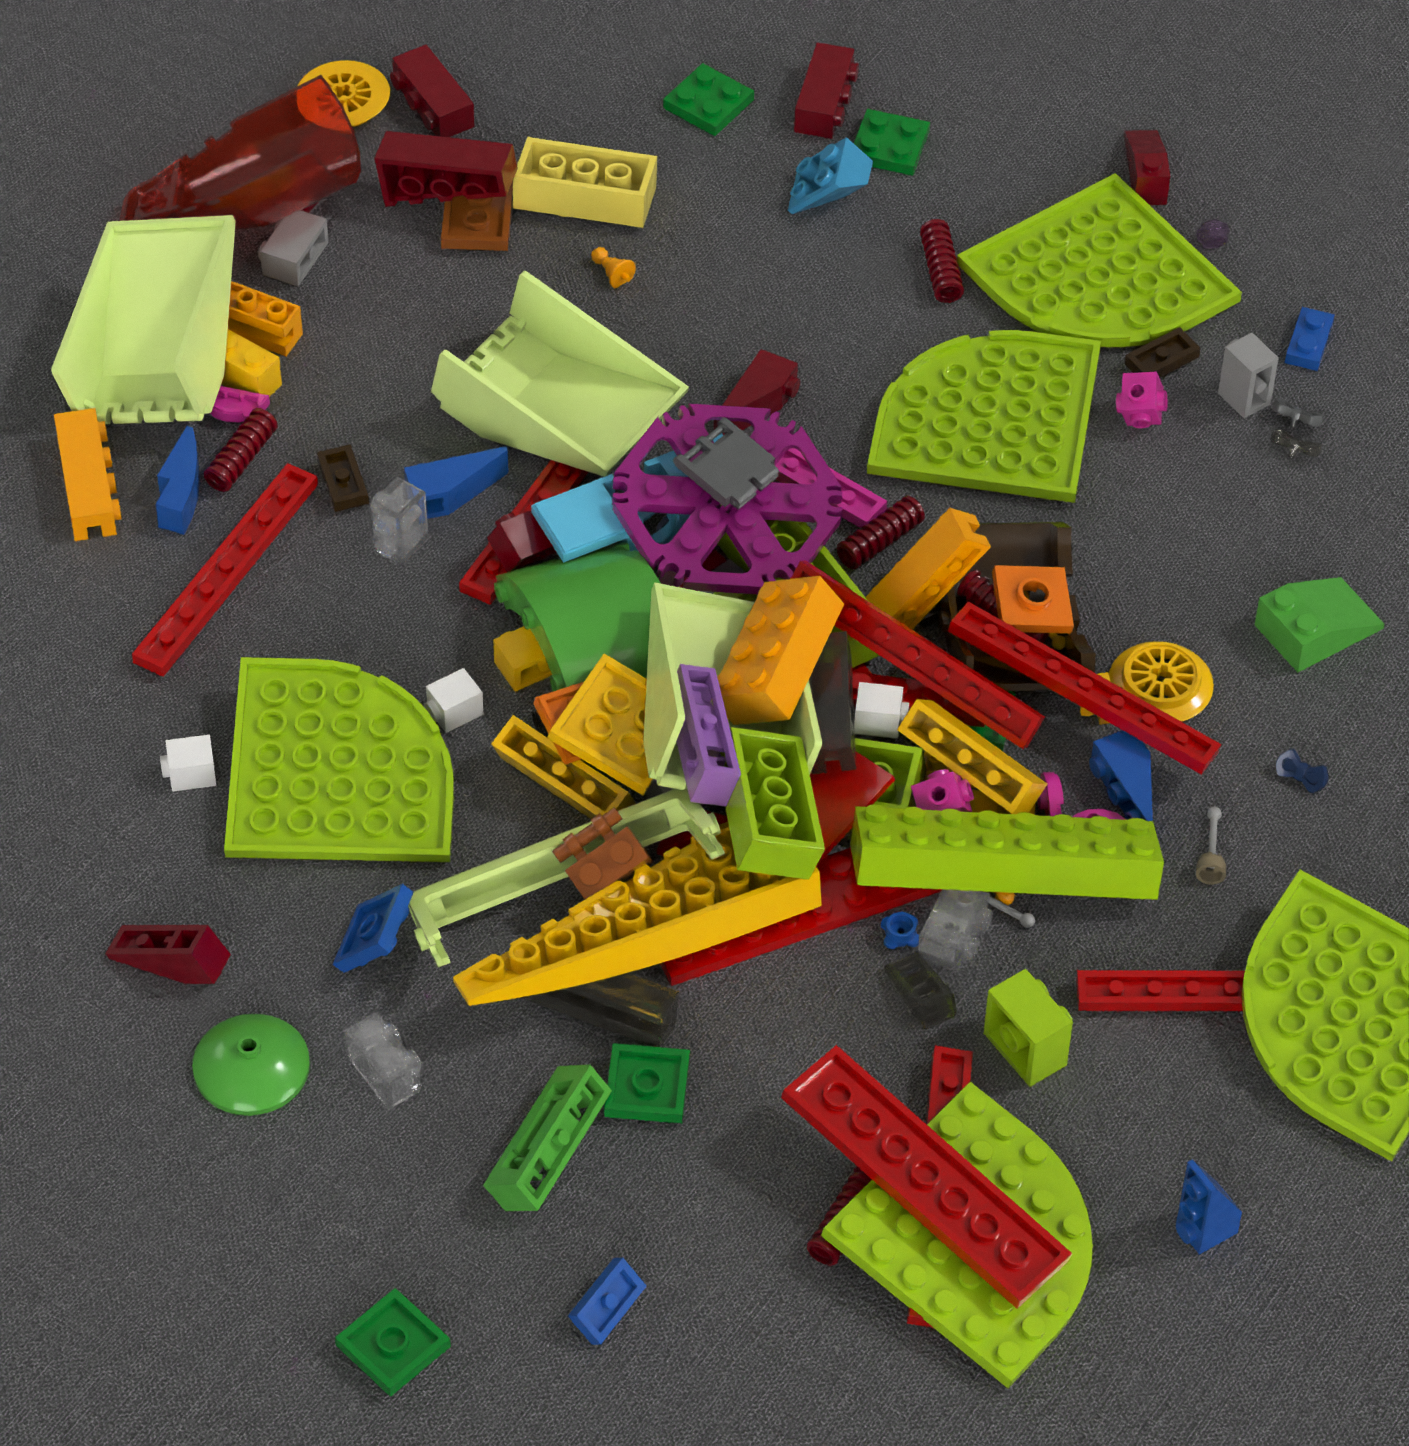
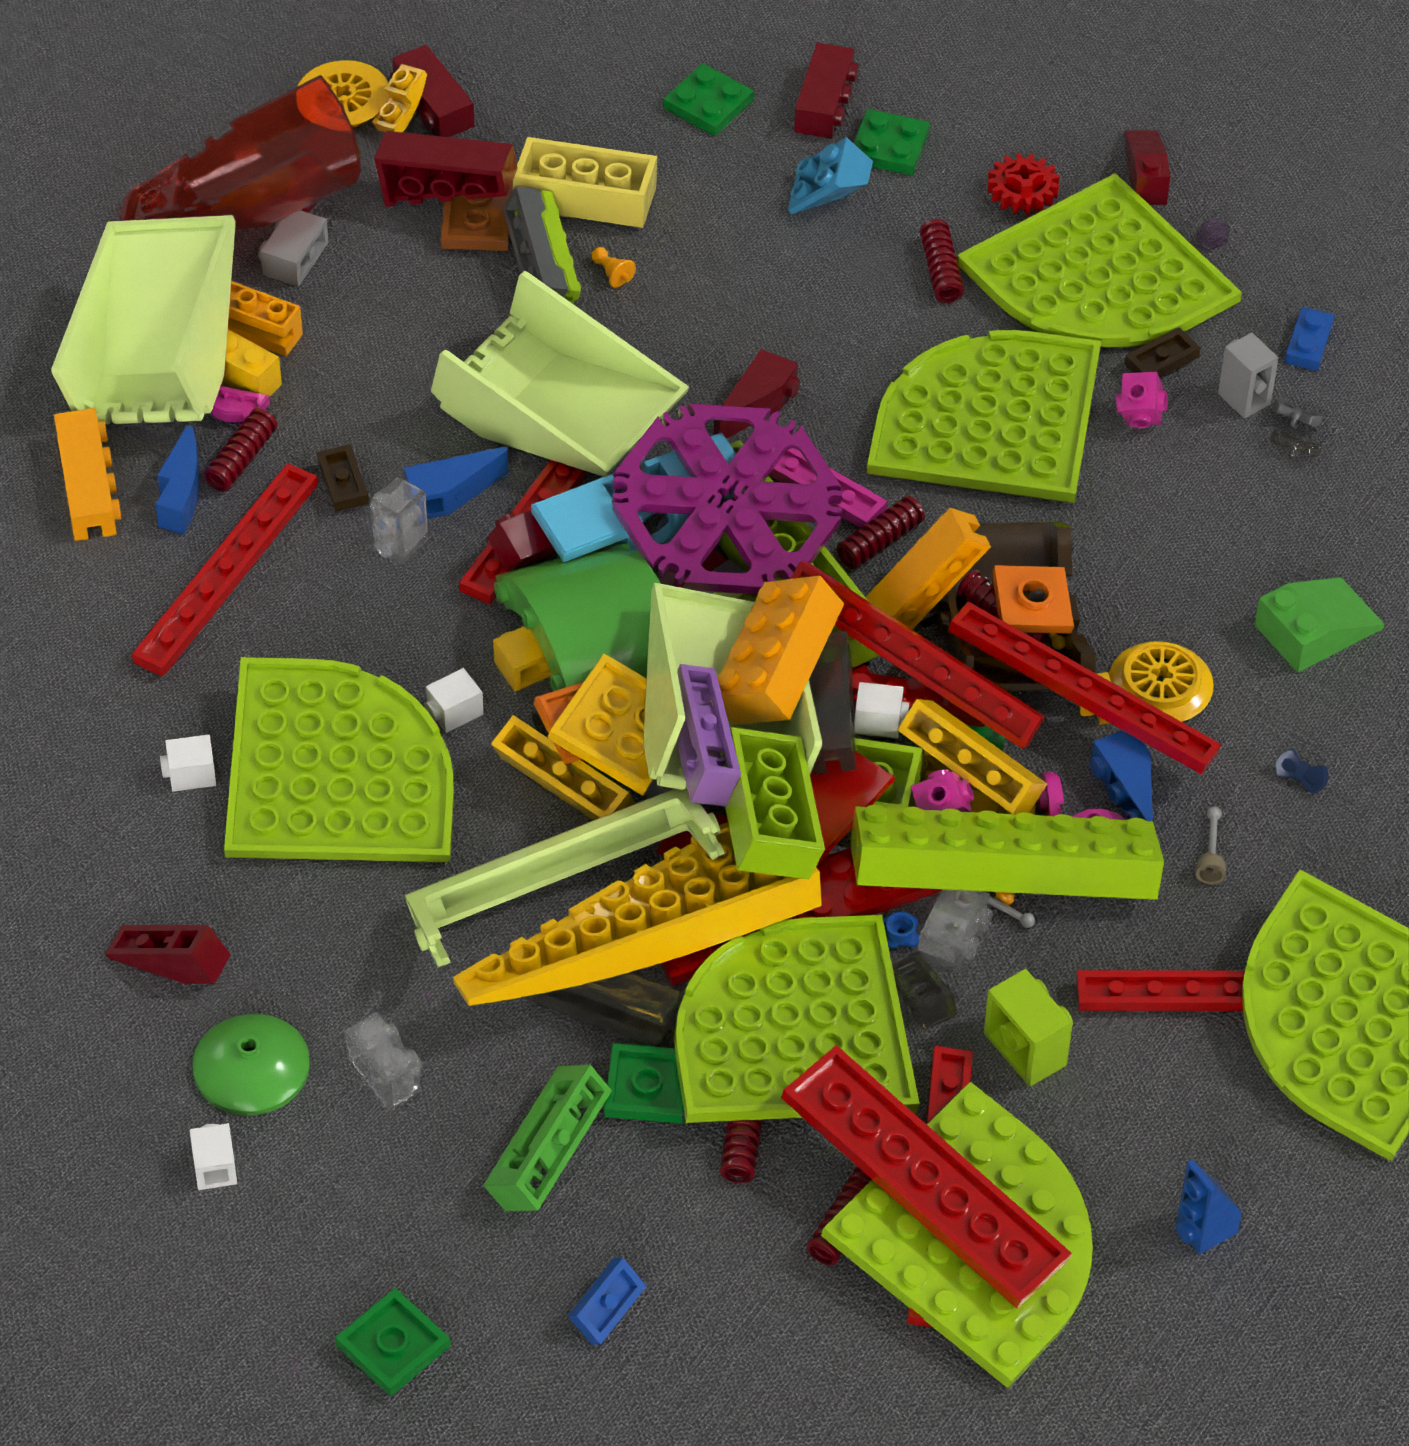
(213, 1156): none -> white brick
(373, 928): blue plate -> none
(405, 93): none -> yellow slope
(540, 240): none -> dark grey piece
(607, 863): dark orange brick -> none
(730, 467): dark grey plate -> none
(741, 1150): none -> dark red piece
(778, 1005): none -> lime plate
(1023, 183): none -> red gear

